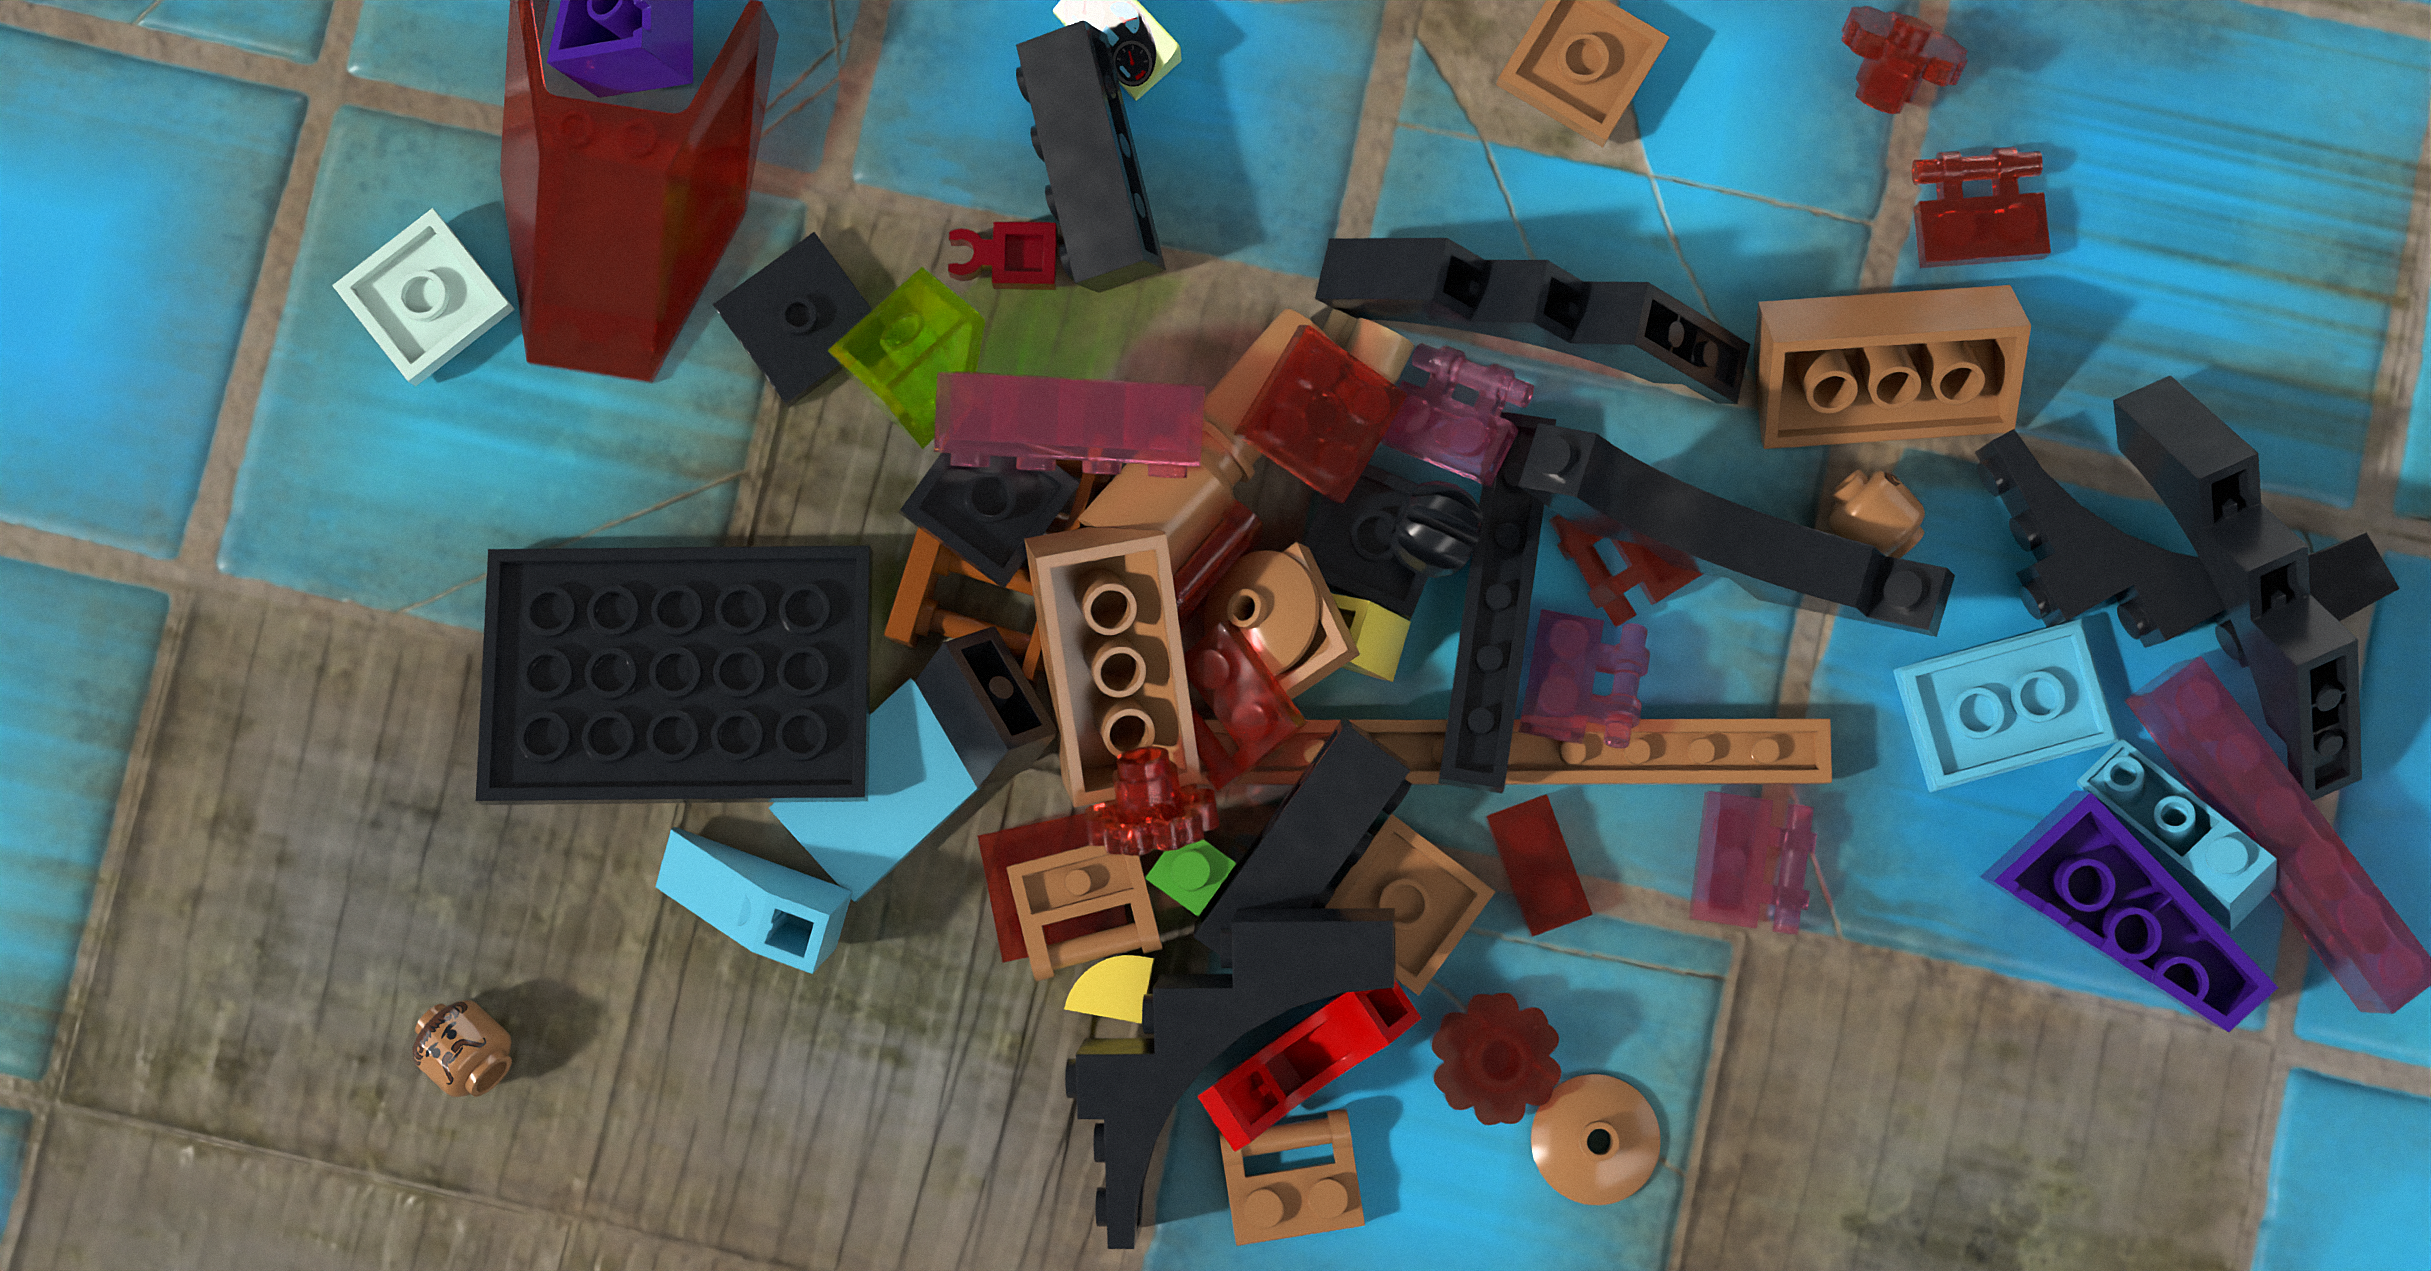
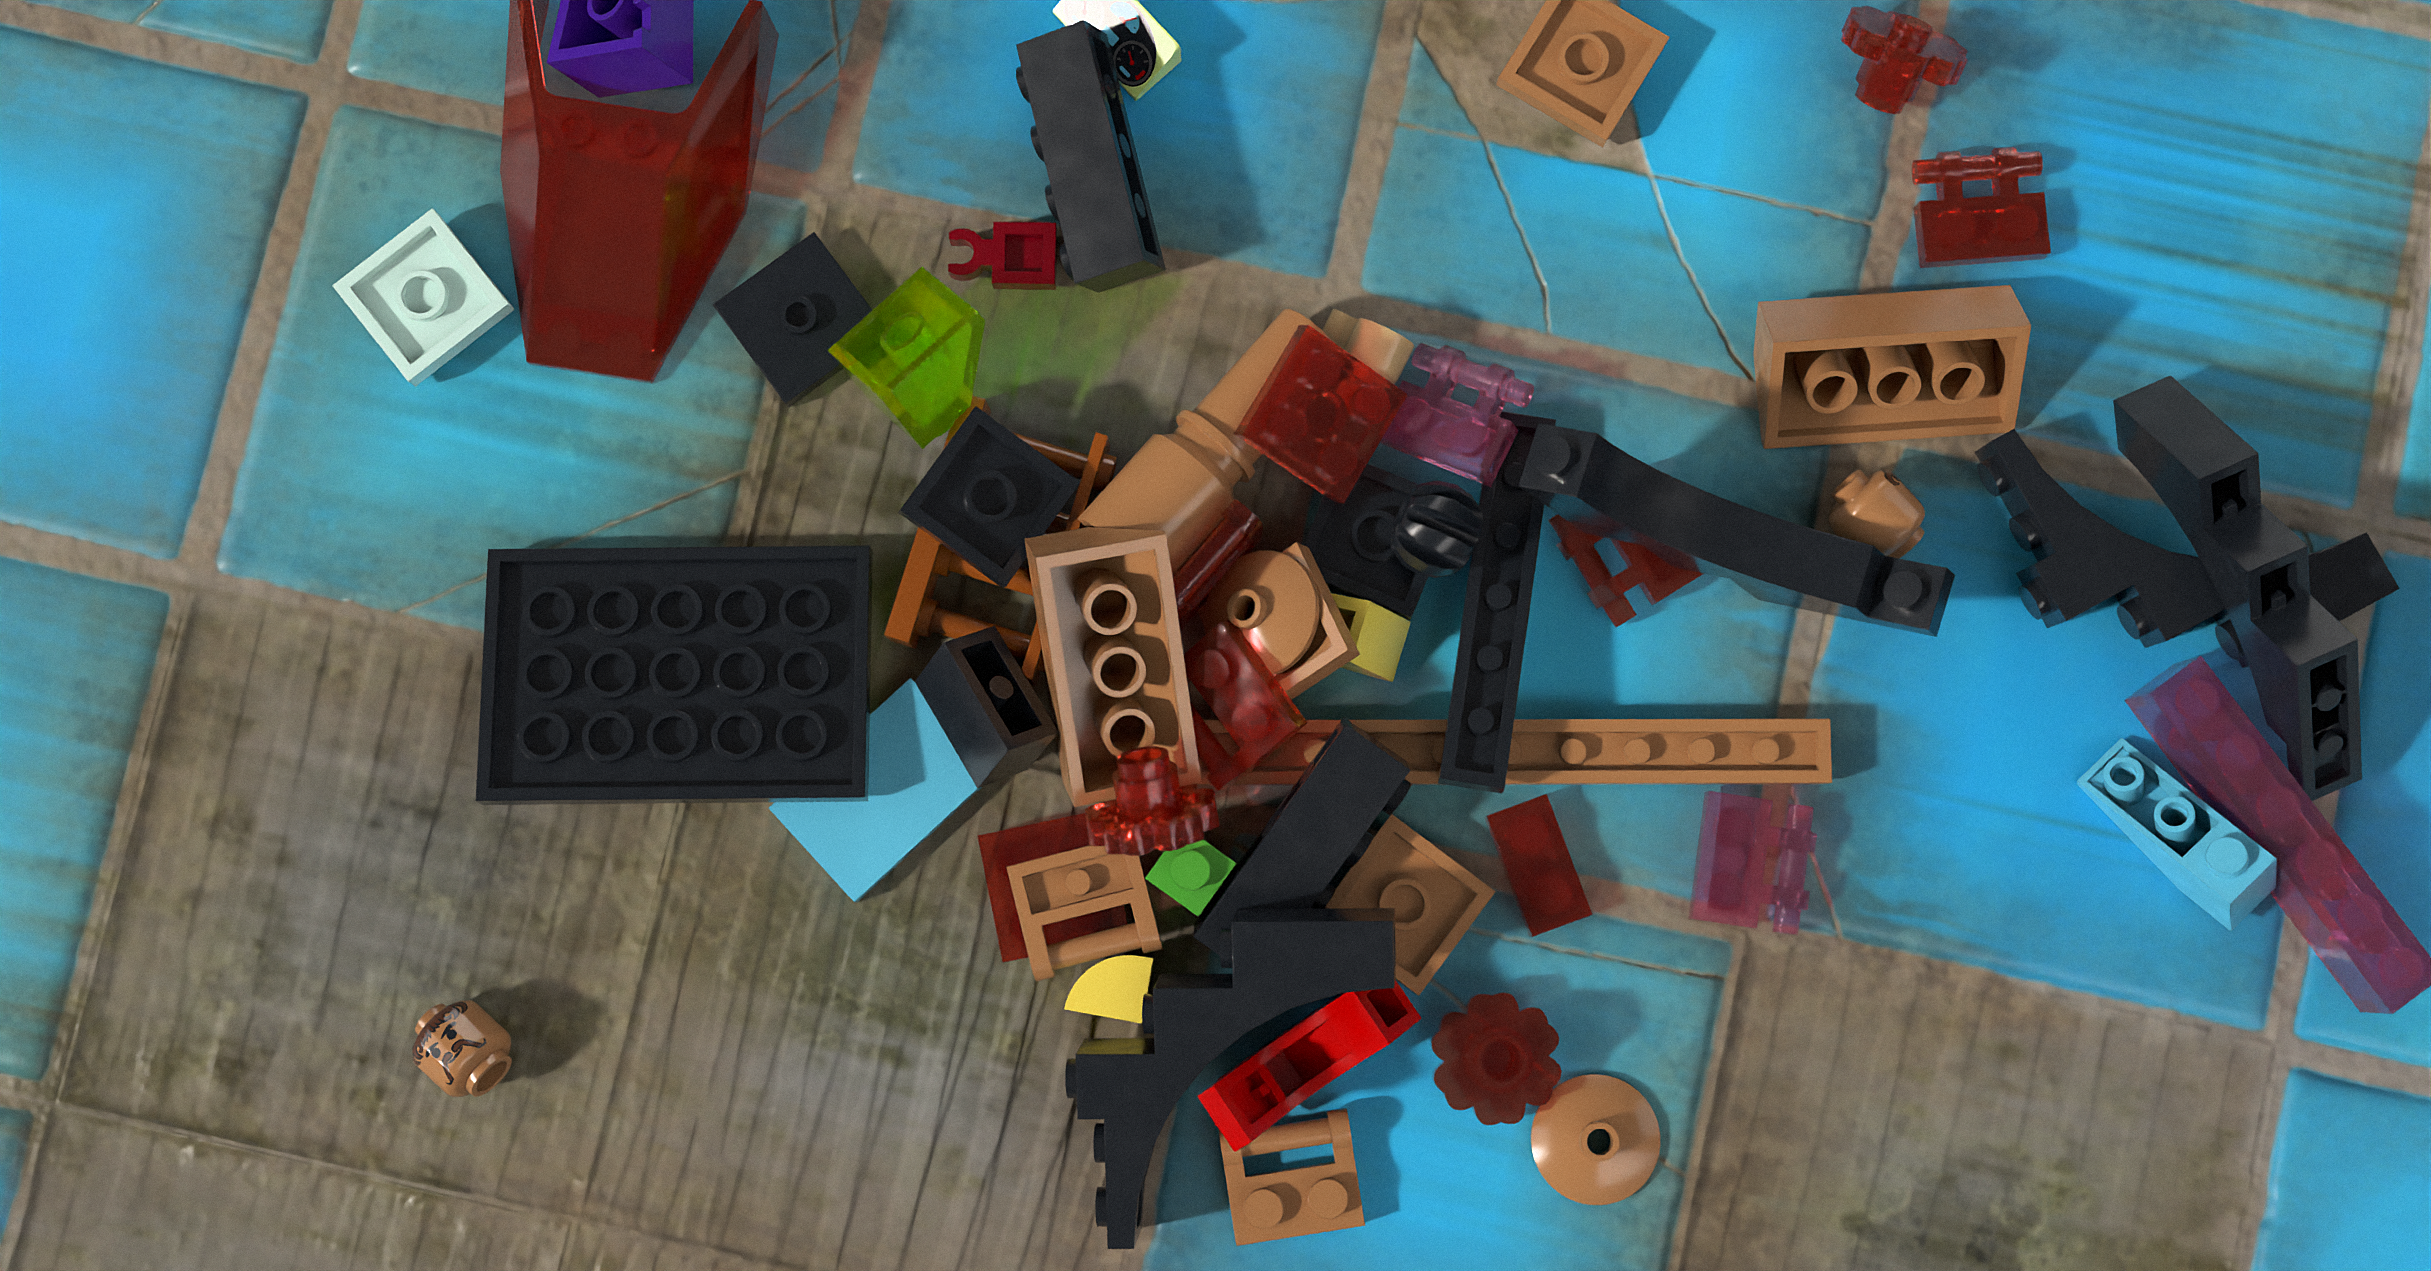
(755, 900): medium azure slope -> none
(1069, 420): clear pink brick -> none
(1536, 304): black arch -> none
(1563, 675): clear pink plate -> none
(2005, 705): medium azure tile -> none
(2120, 901): dark purple wedge -> none

